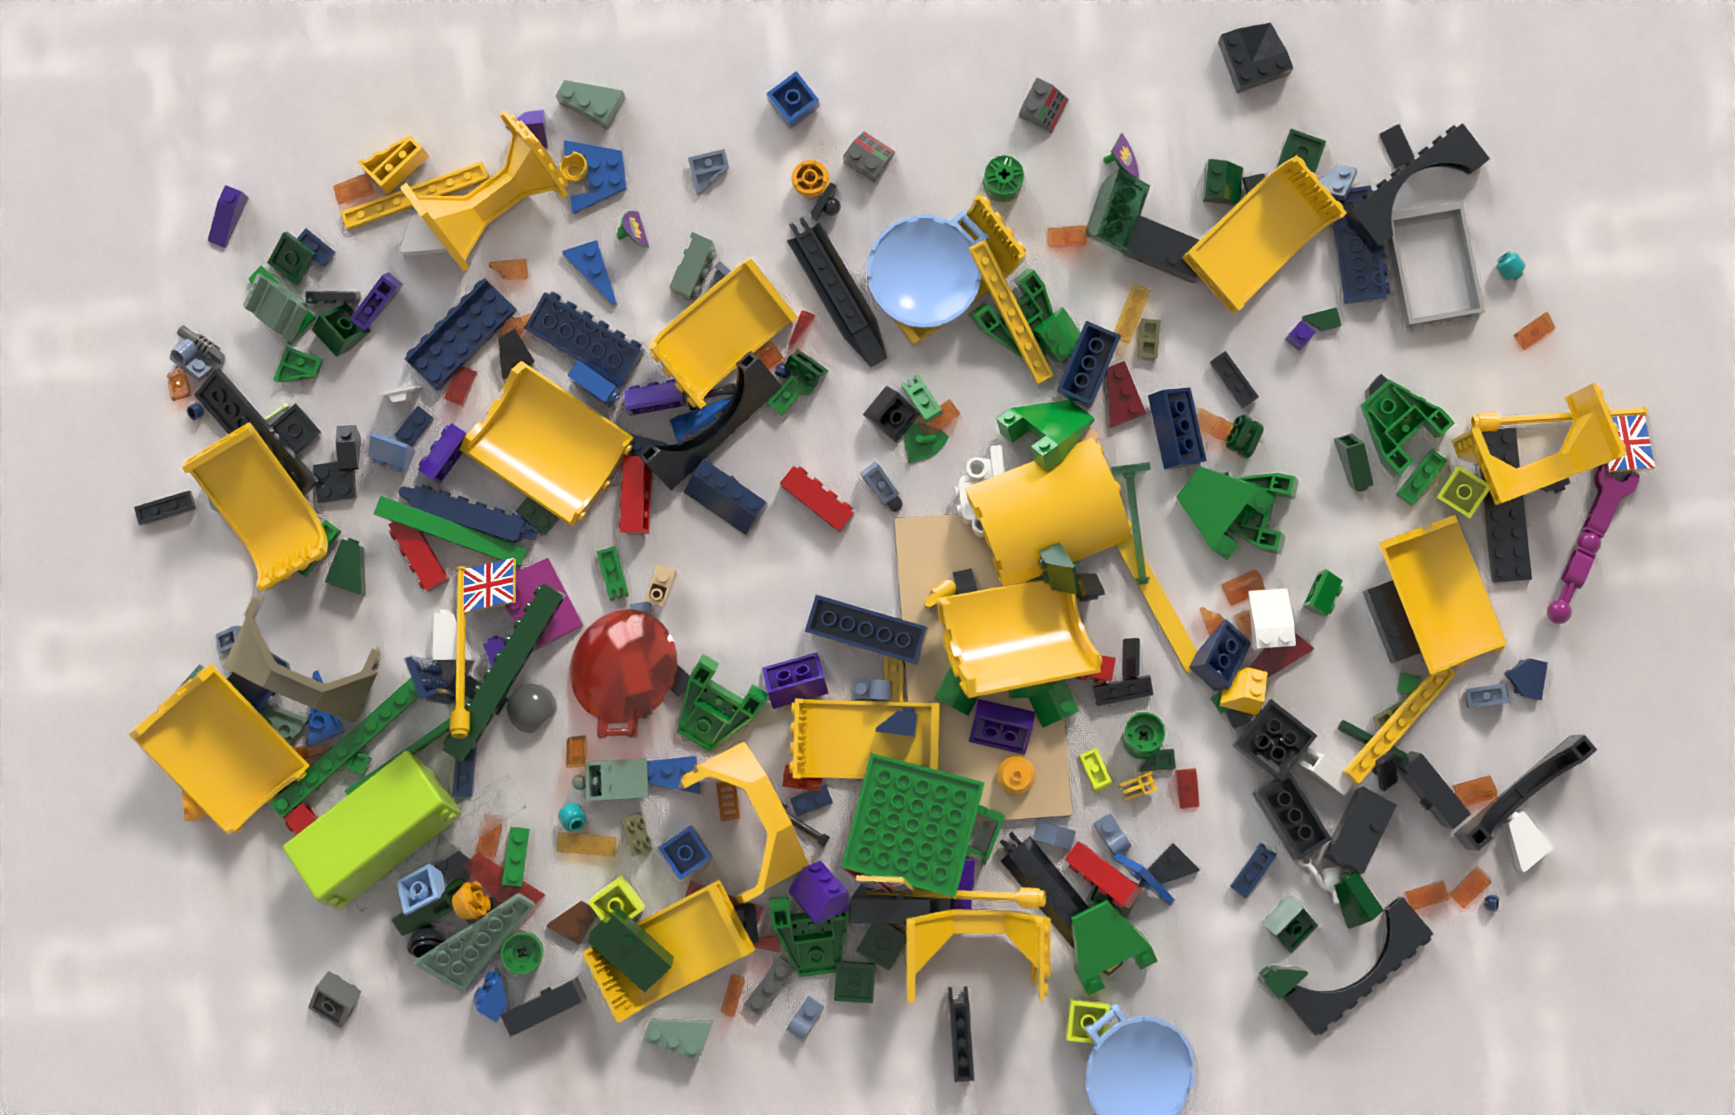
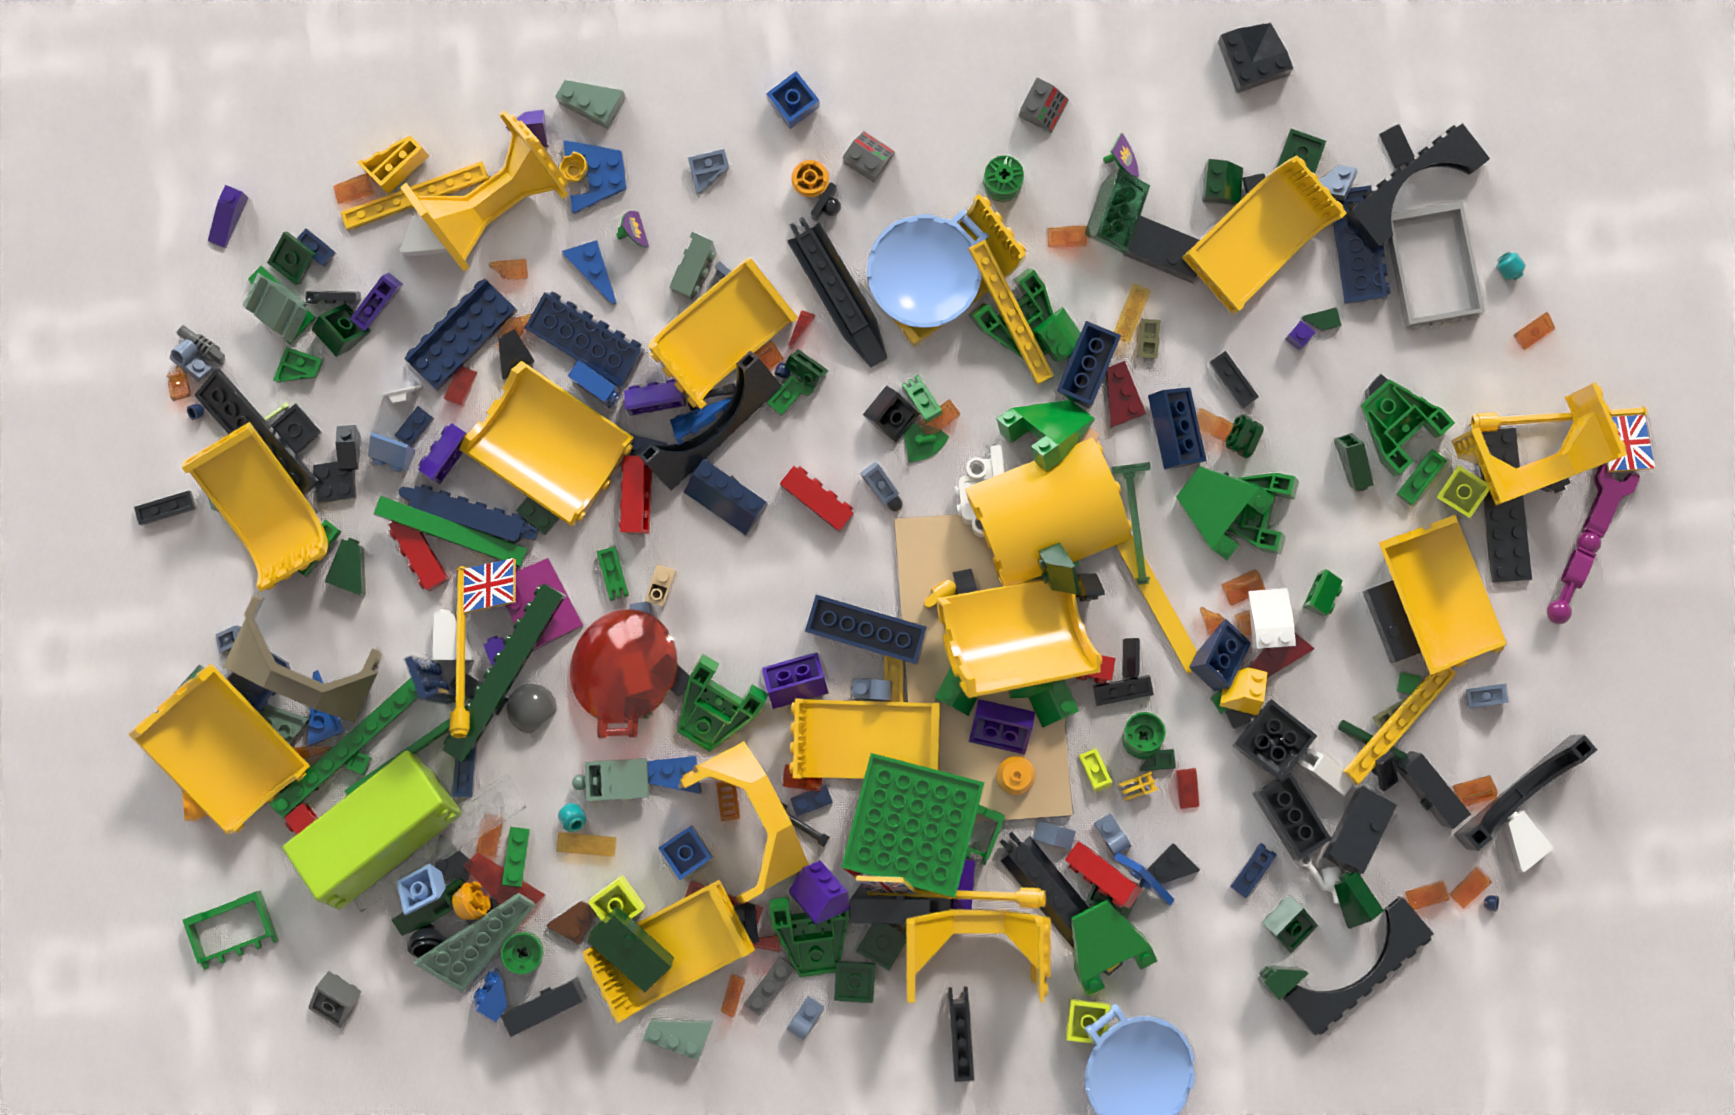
(194, 938): none -> green hinge
(576, 751): clear orange slope -> none
(636, 834): olive hinge -> none
(901, 723): dark blue slope -> none
(1528, 678): dark blue slope -> none

